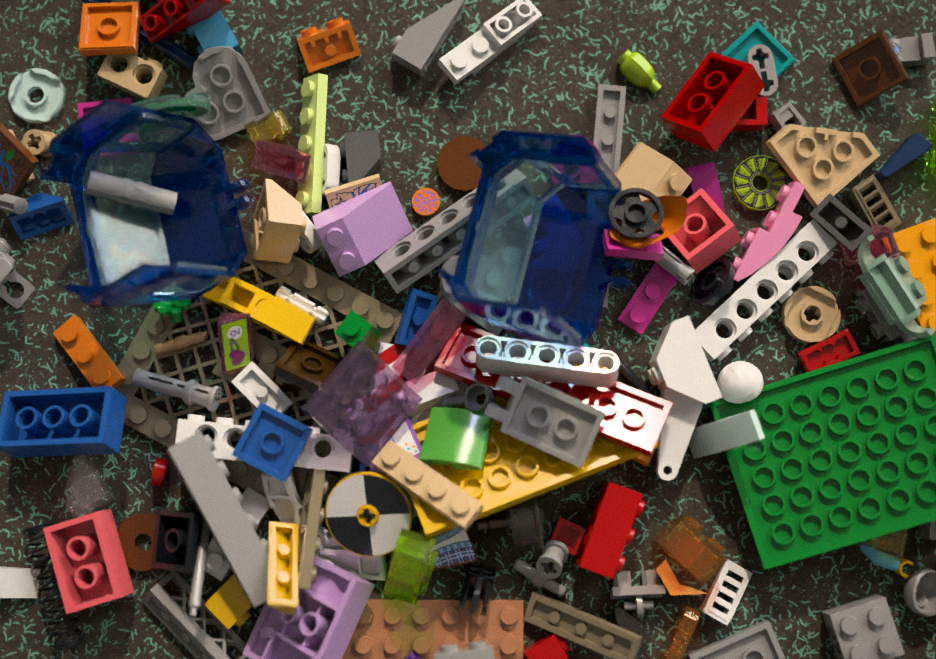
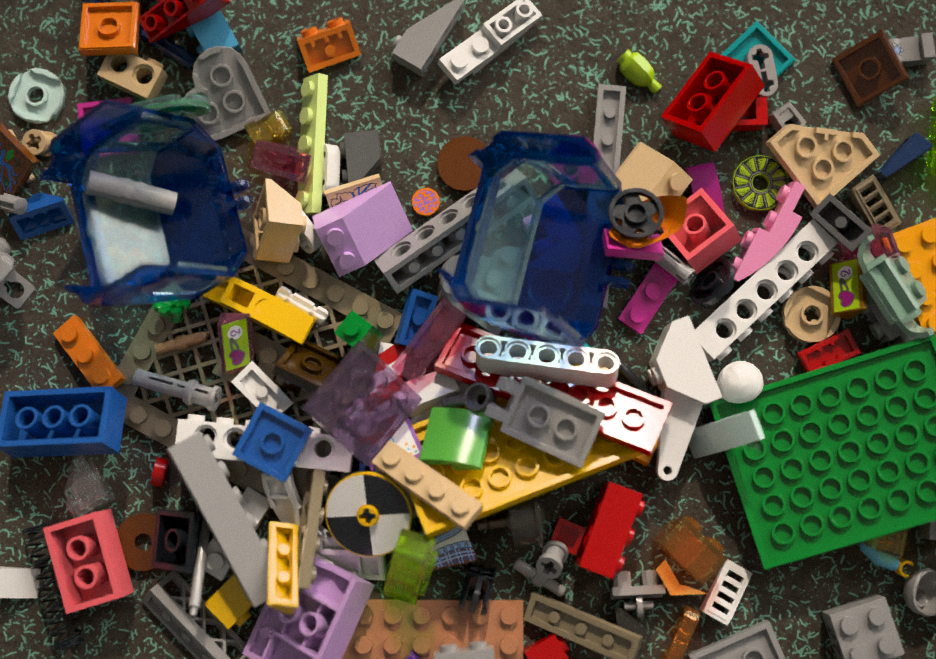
(846, 289): none -> slope

